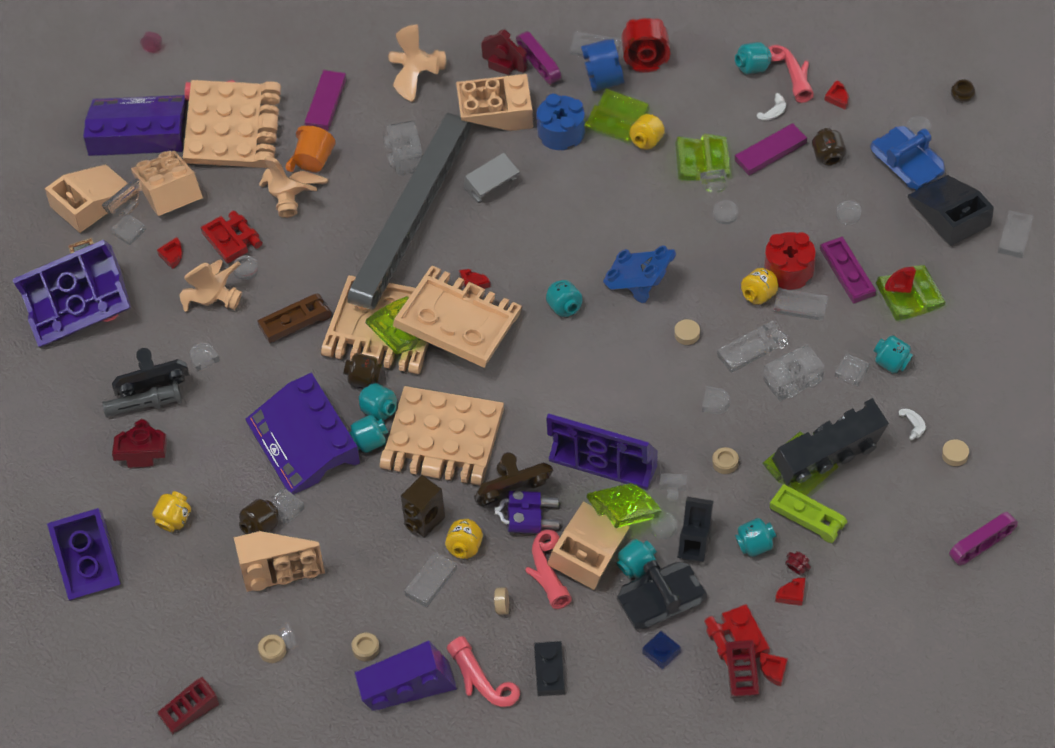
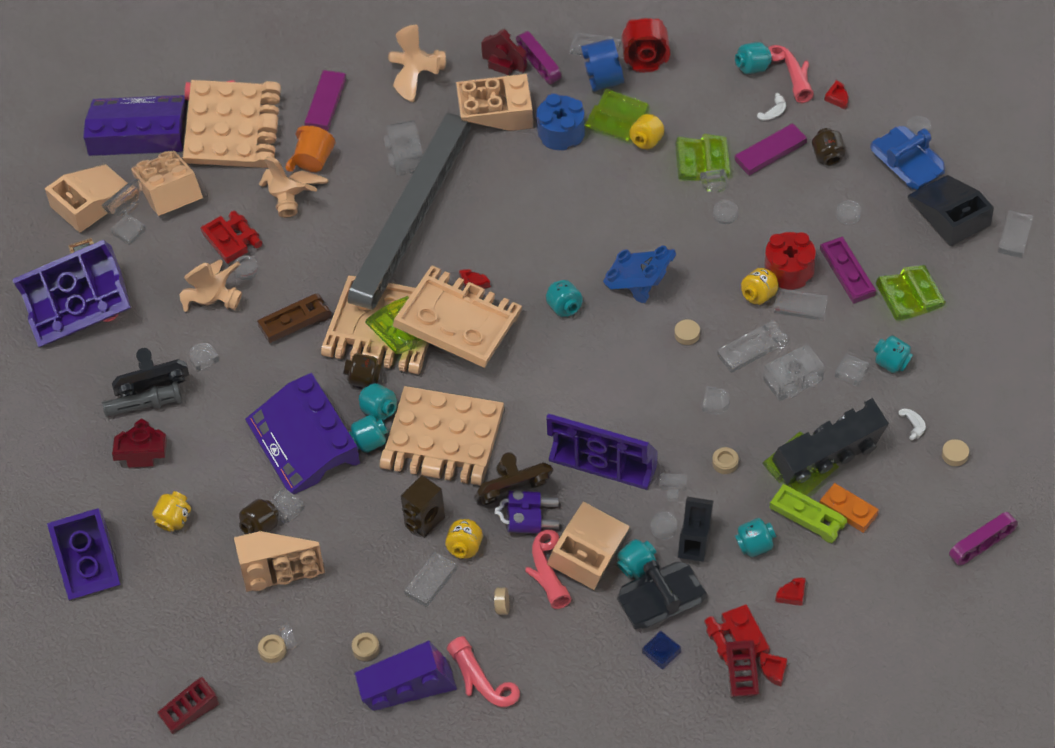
(151, 42): clear pink plate -> none
(171, 252): red tile -> none
(490, 176): light grey hinge -> none
(549, 668): black plate -> none
(624, 504): clear neon green slope -> none
(797, 563): dark red plate -> none
(854, 509): none -> orange plate
(901, 280): red tile -> none
(963, 90): dark brown plate -> none

